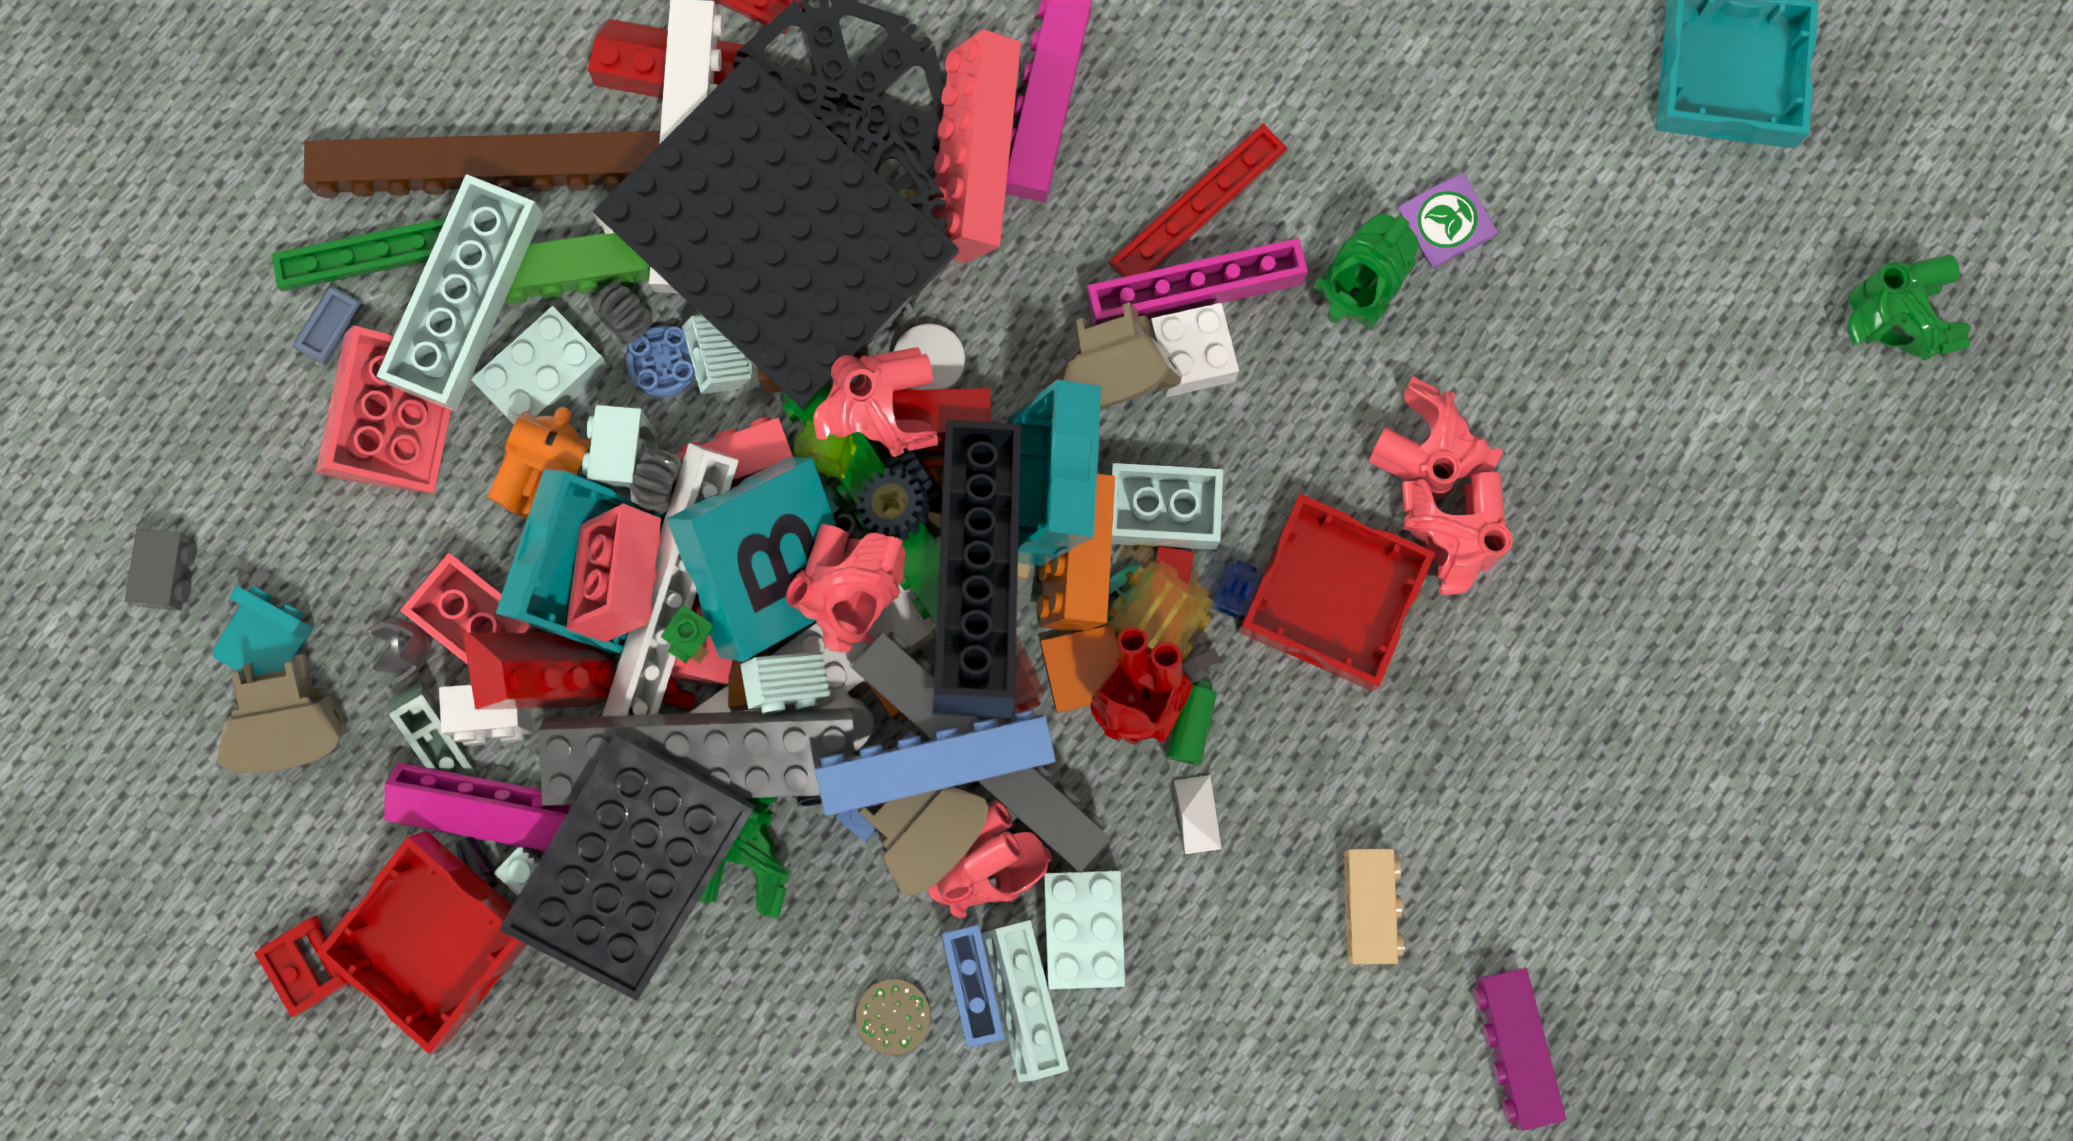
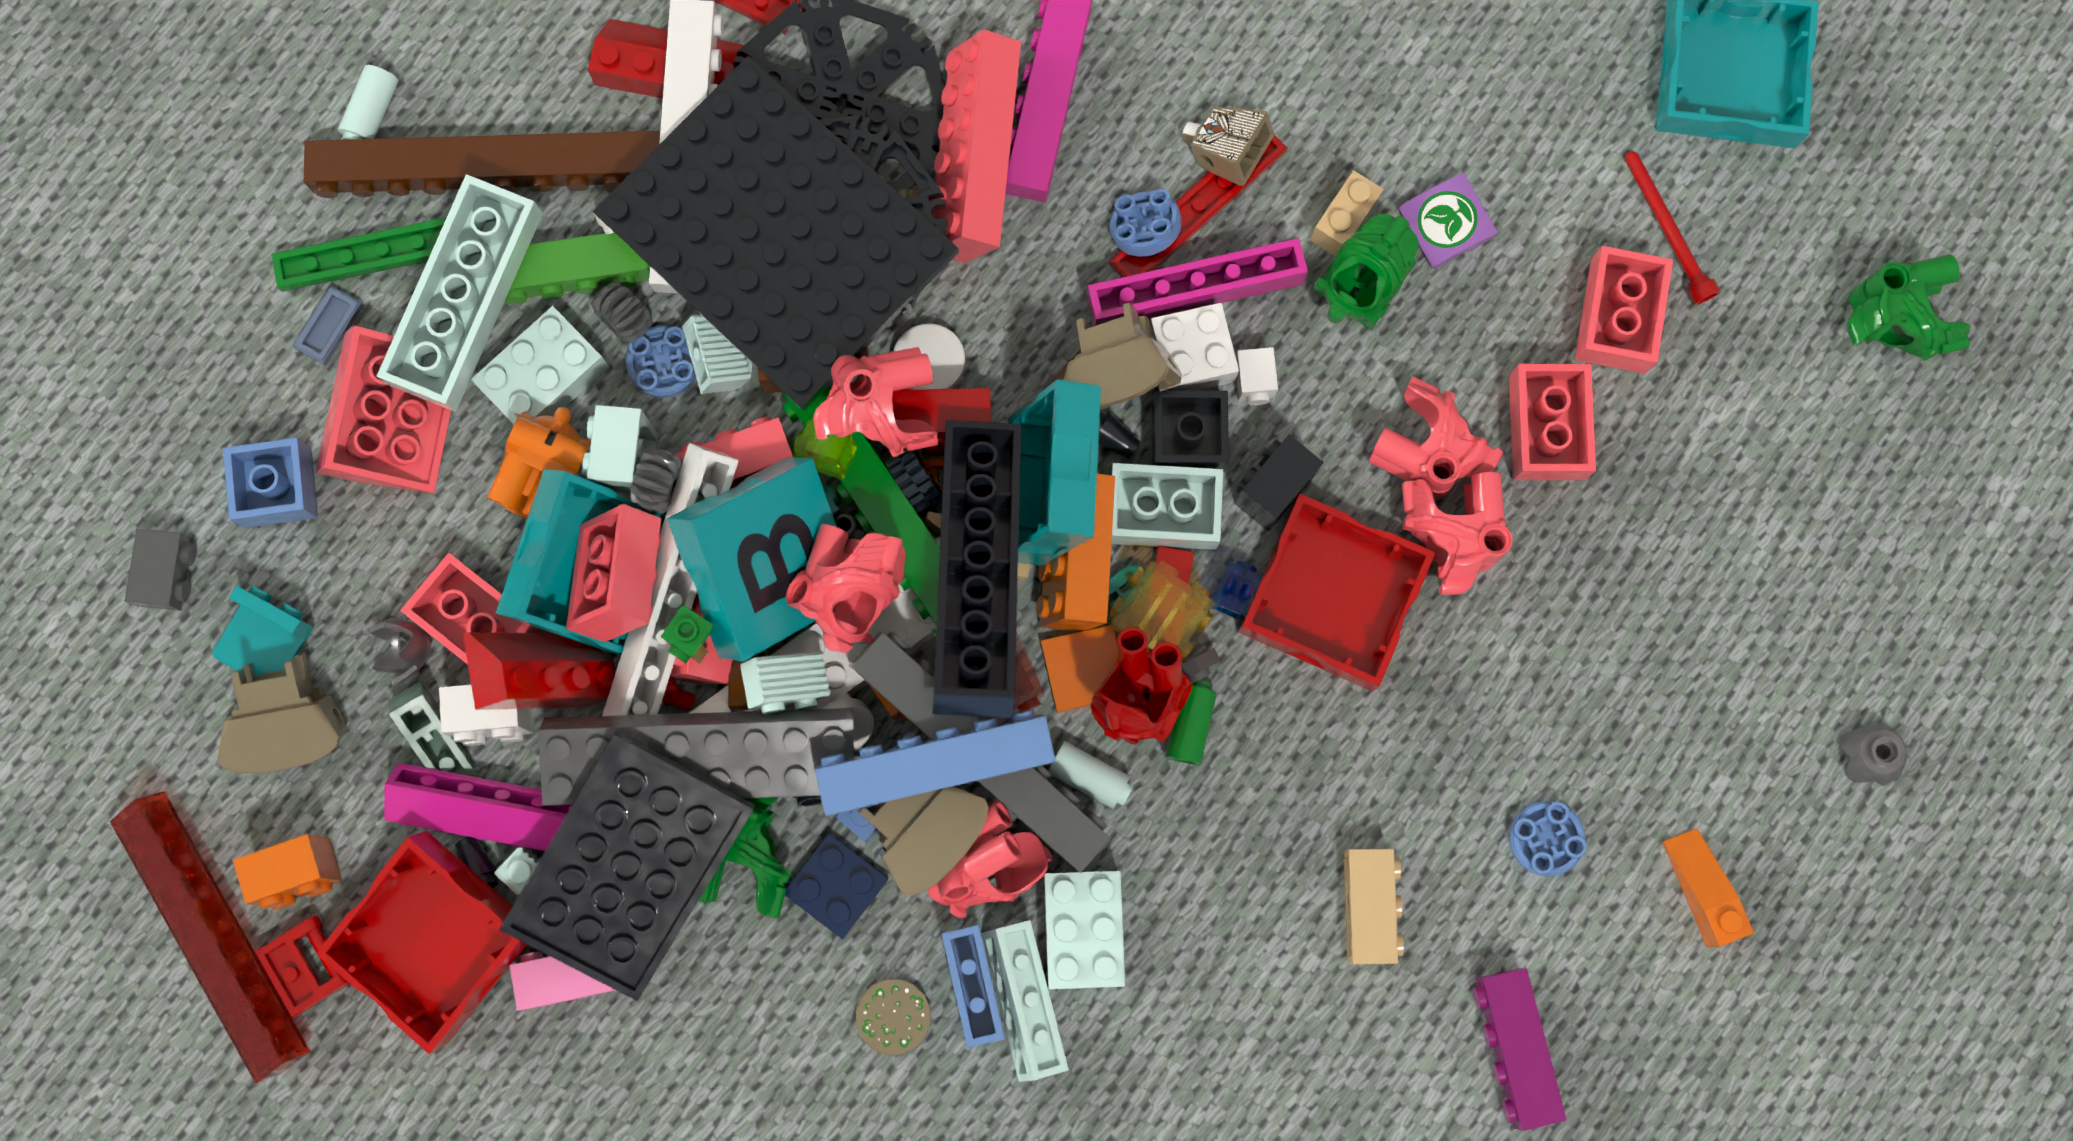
(209, 936): none -> clear red brick
(270, 483): none -> medium blue brick
(287, 871): none -> orange brick
(368, 103): none -> light aqua brick
(548, 981): none -> bright pink brick
(835, 886): none -> dark blue plate
(903, 513): black wheel -> none
(1091, 776): none -> light aqua brick
(1116, 436): none -> black cone
(1145, 222): none -> medium blue tile
(1190, 429): none -> black brick
(1197, 814): white slope -> none
(1230, 141): none -> dark tan torso
(1256, 375): none -> white brick
(1275, 486): none -> black brick
(1346, 212): none -> tan brick
(1547, 838): none -> medium blue tile
(1552, 422): none -> coral brick
(1624, 309): none -> coral brick
(1700, 285): none -> red piece
(1707, 890): none -> orange slope
(1864, 762): none -> flat silver piece

